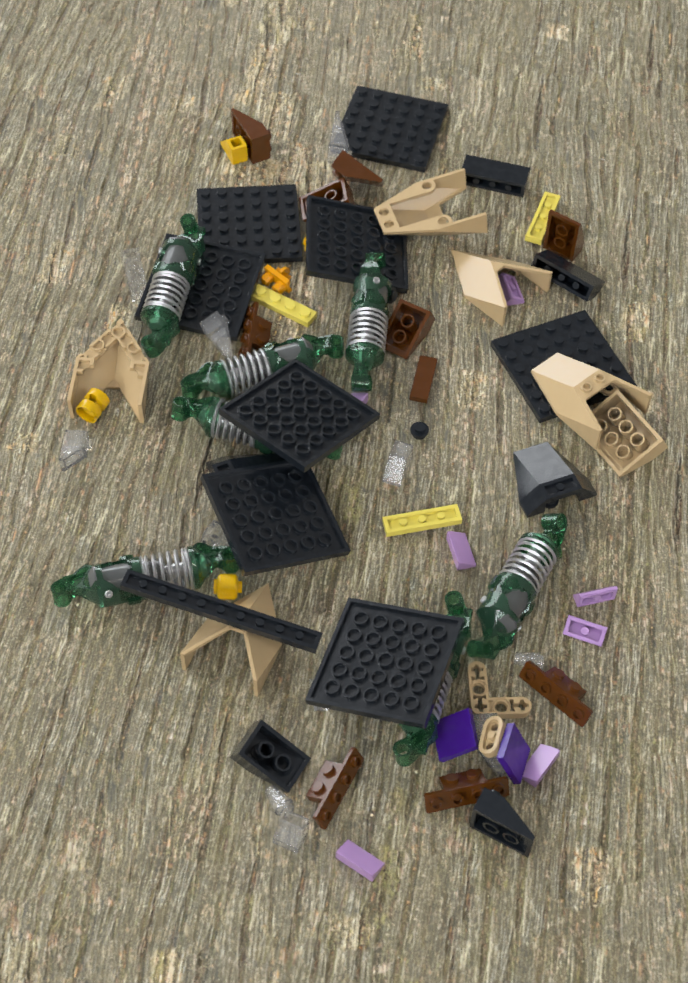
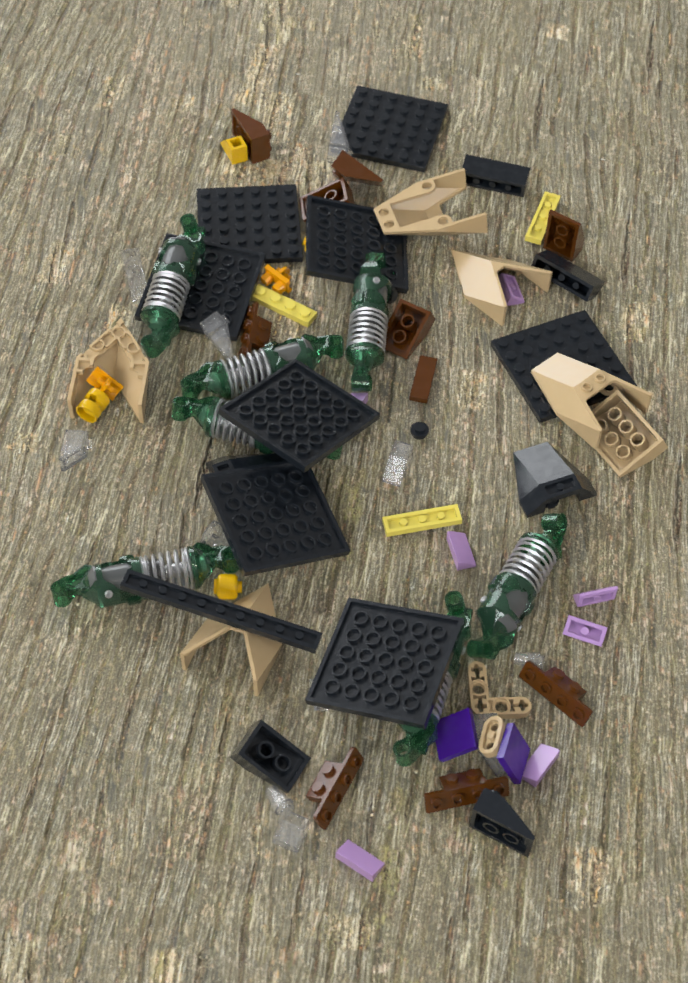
(104, 382): none -> light orange hips

